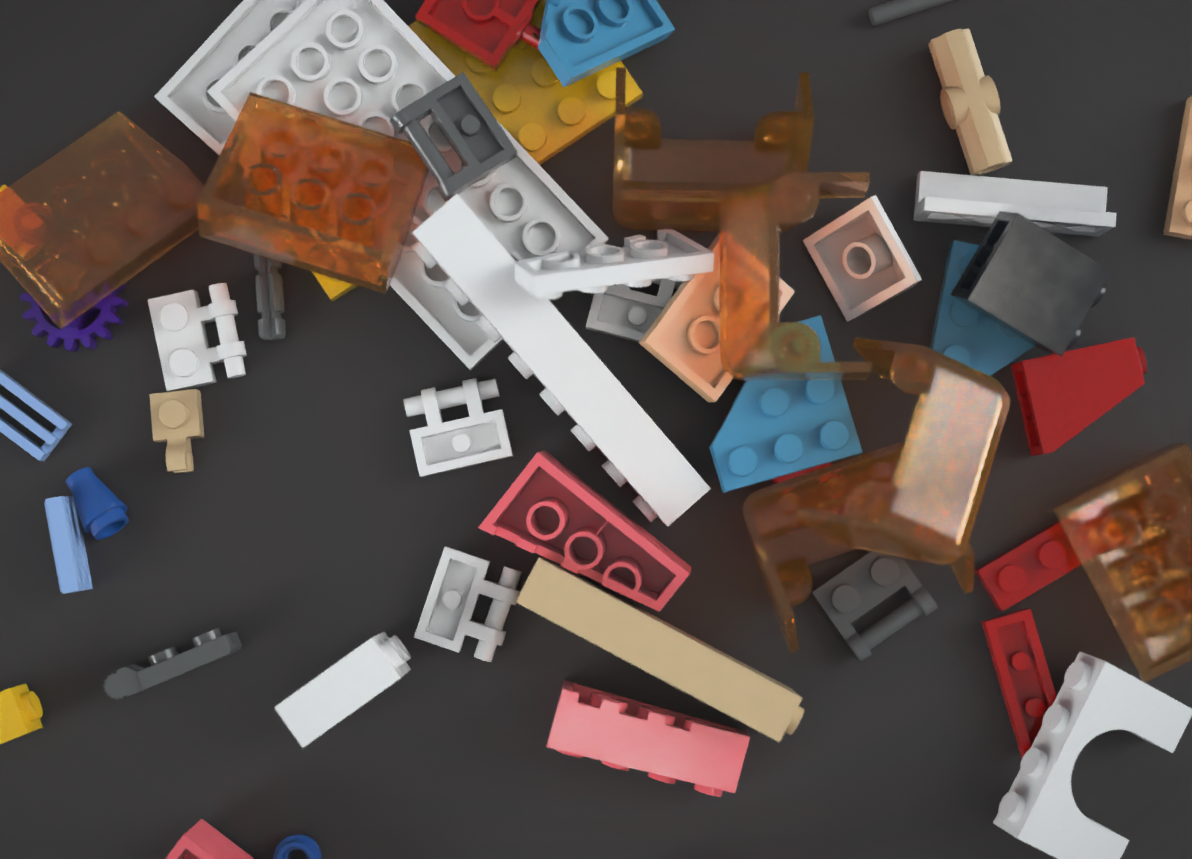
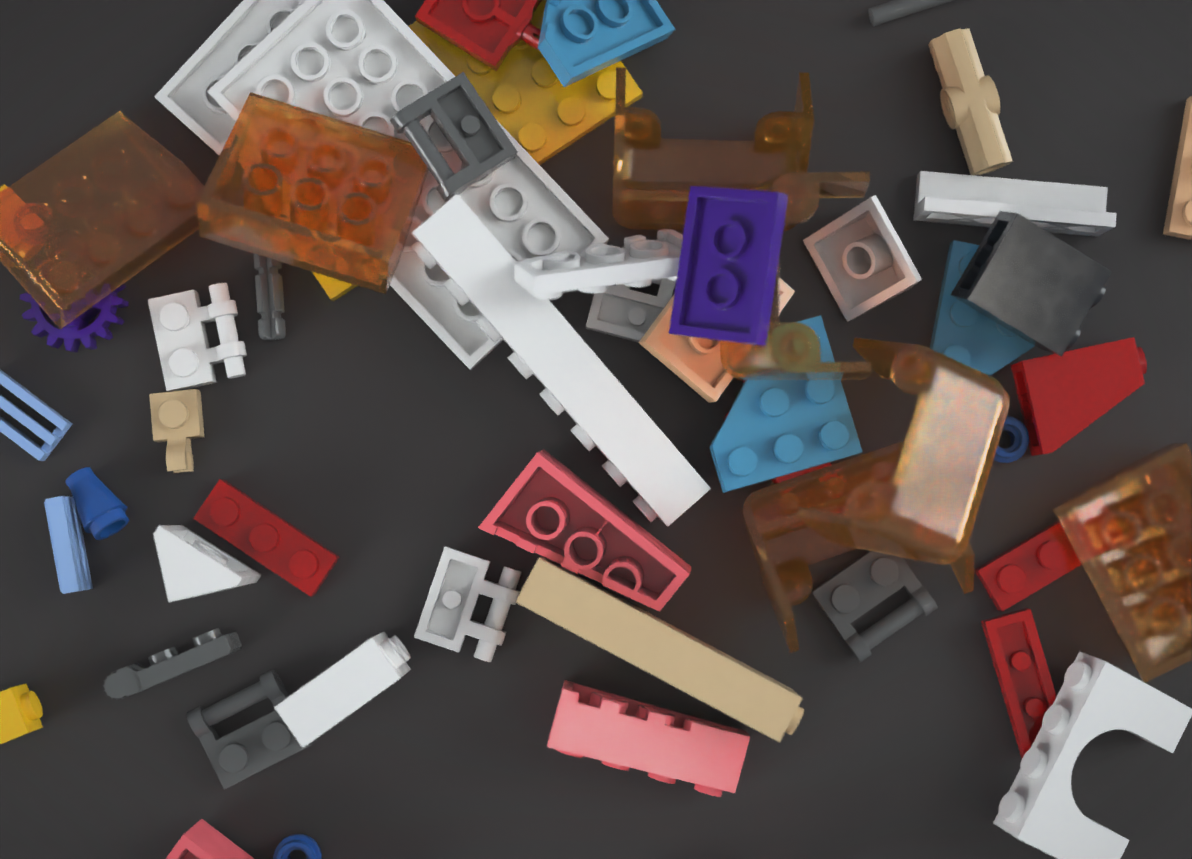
(196, 566): none -> white slope
(252, 745): none -> dark grey plate
(266, 537): none -> red plate
(460, 441): white plate -> none
(728, 264): none -> dark purple plate
(1019, 441): none -> blue plate

